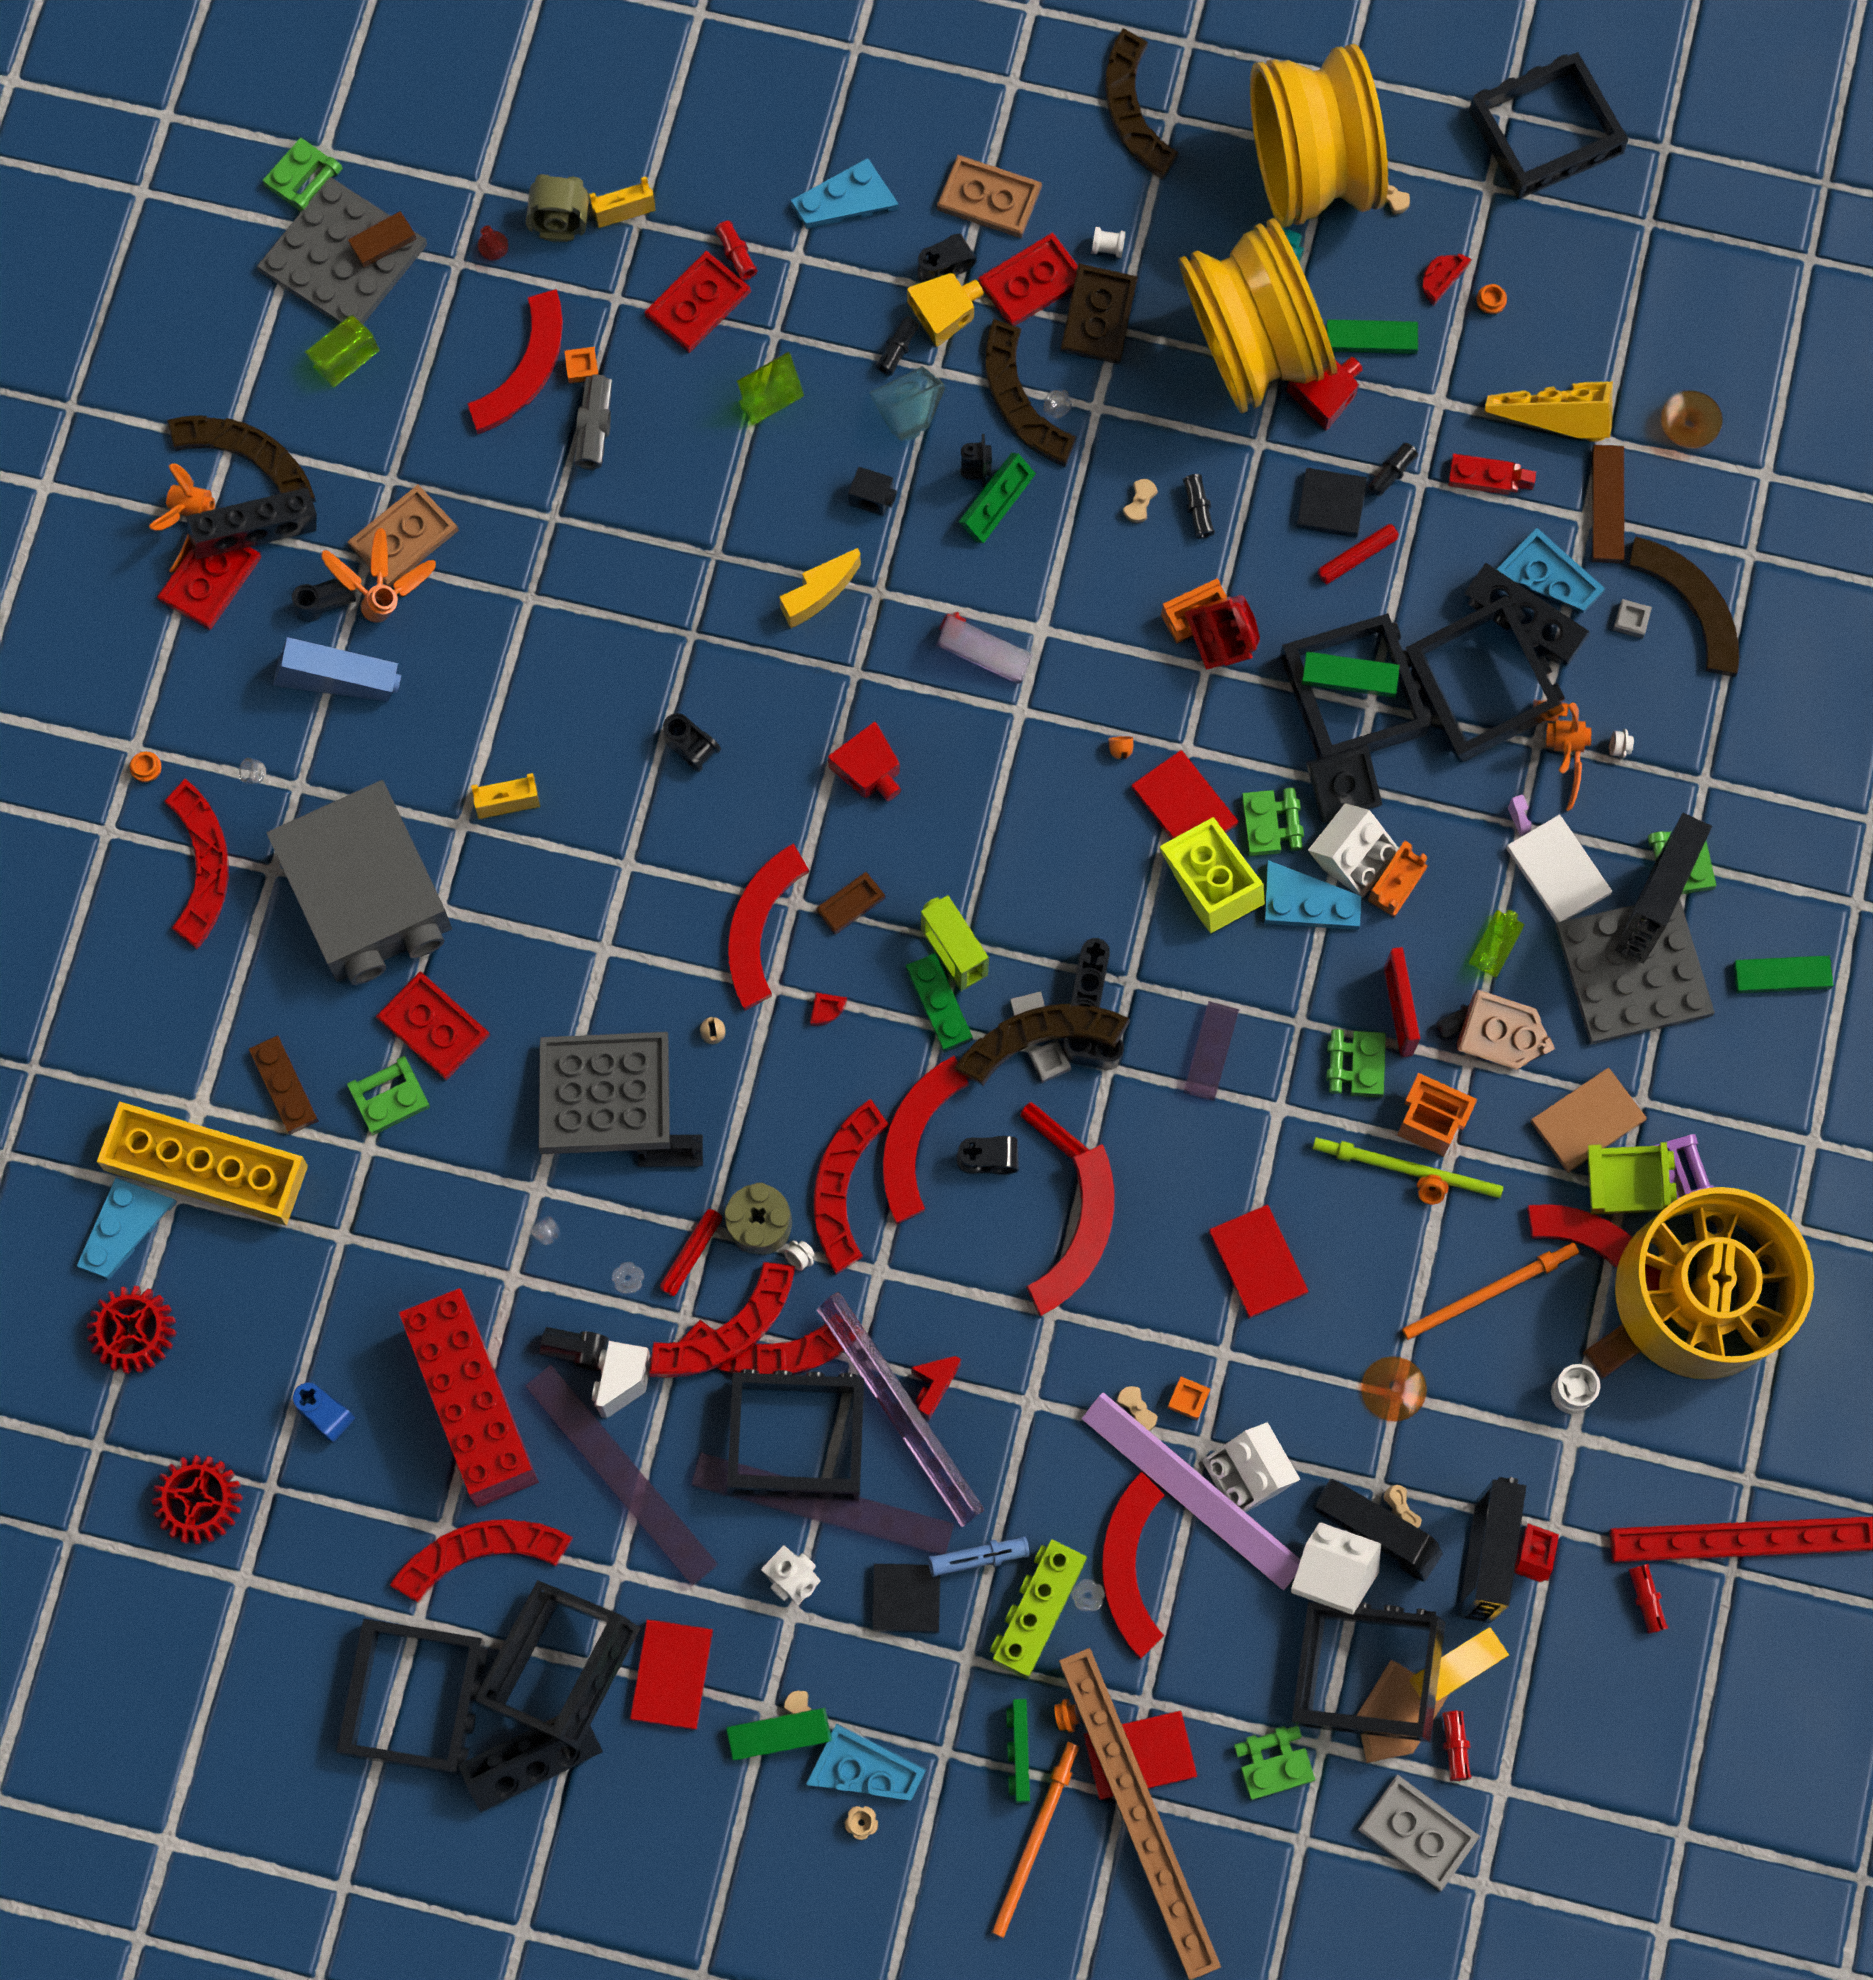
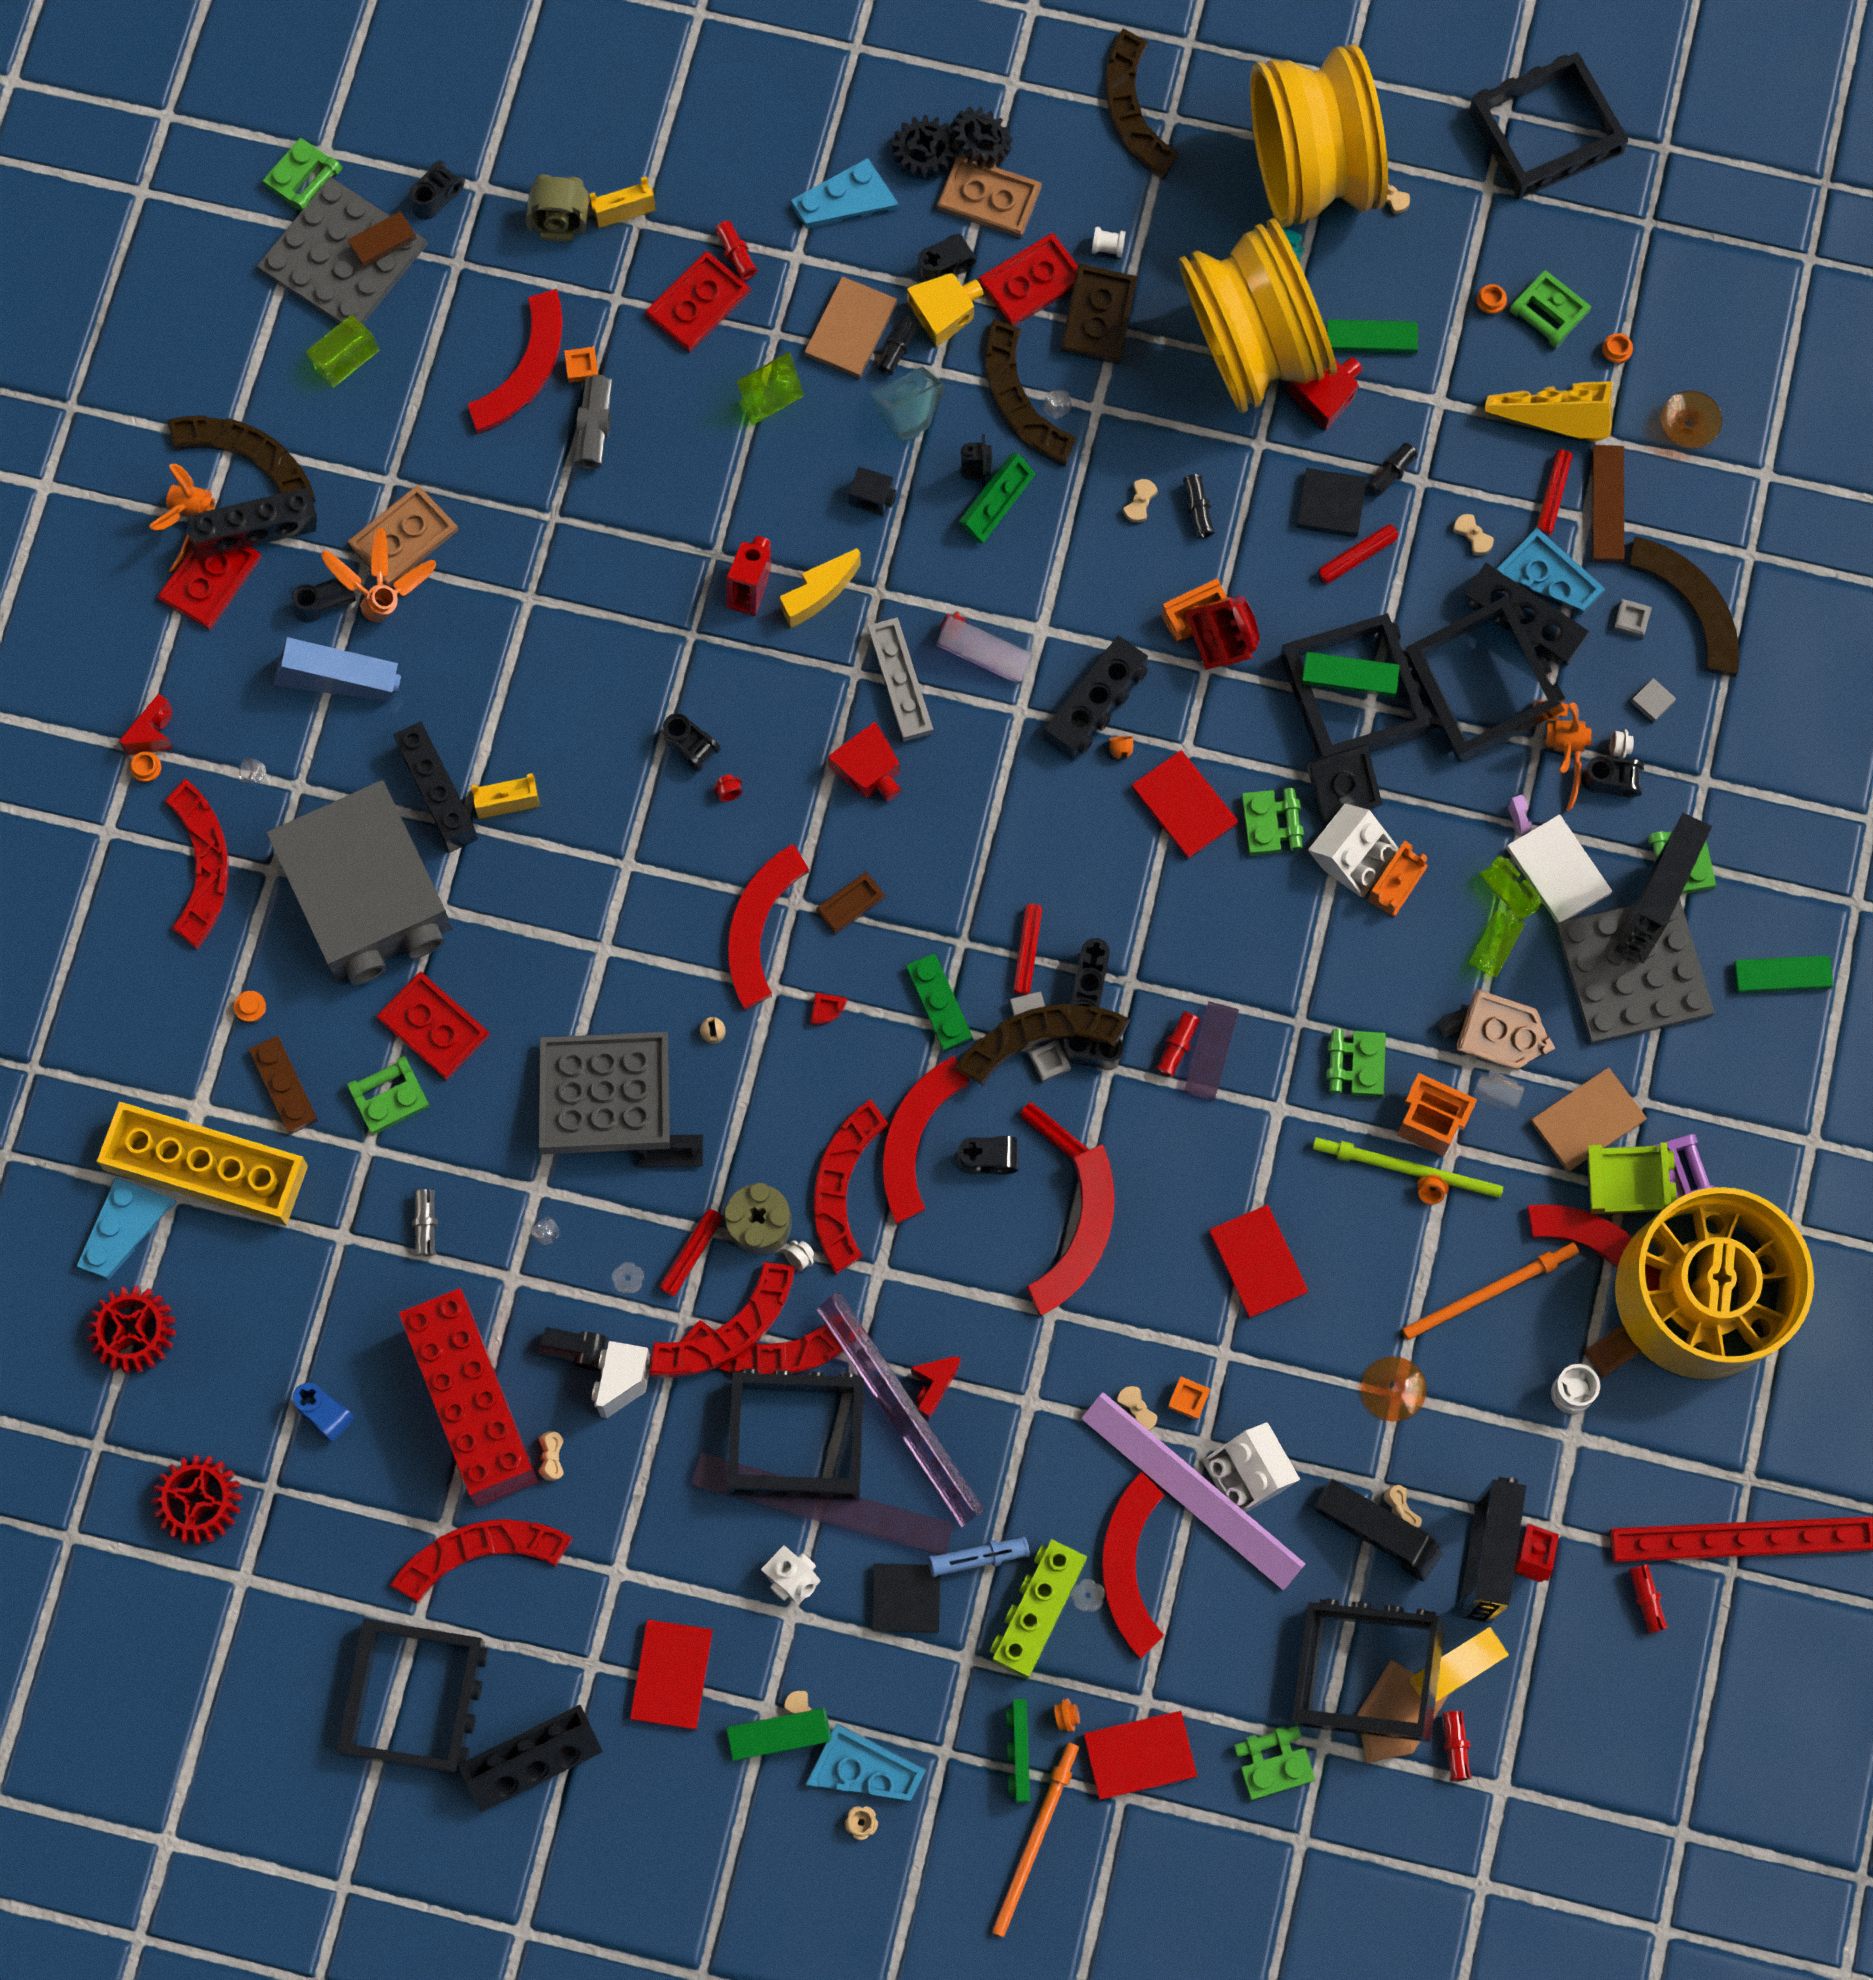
(144, 732): none -> red slope
(250, 1006): none -> orange plate
(424, 1223): none -> flat silver pin
(435, 786): none -> black brick
(437, 185): none -> black piece
(492, 244): clear red plate -> none
(551, 1445): none -> tan piece
(593, 1681): black window -> none
(622, 1475): clear purple tile -> none
(728, 788): none -> red plate
(749, 576): none -> red torso
(851, 327): none -> medium nougat tile
(900, 679): none -> light grey plate
(916, 156): none -> black gear
(954, 942): lime window -> none
(980, 137): none -> black gear
(1027, 949): none -> red axle
(1118, 657): none -> black brick
(1139, 1814): medium nougat plate -> none
(1178, 1044): none -> red pin
(1213, 875): neon yellow slope -> none
(1308, 902): dark azure wing -> none
(1337, 1568): white slope -> none
(1401, 1002): red tile -> none
(1419, 1833): light grey tile -> none
(1442, 274): red tile -> none
(1466, 526): none -> tan piece
(1489, 475): red hinge -> none
(1499, 1091): none -> clear brick
(1518, 897): none -> clear neon green hinge
(1554, 491): none -> red axle
(1557, 302): none -> bright green plate
(1617, 348): none -> orange plate
(1620, 775): none -> black piece
(1653, 700): none -> light grey tile

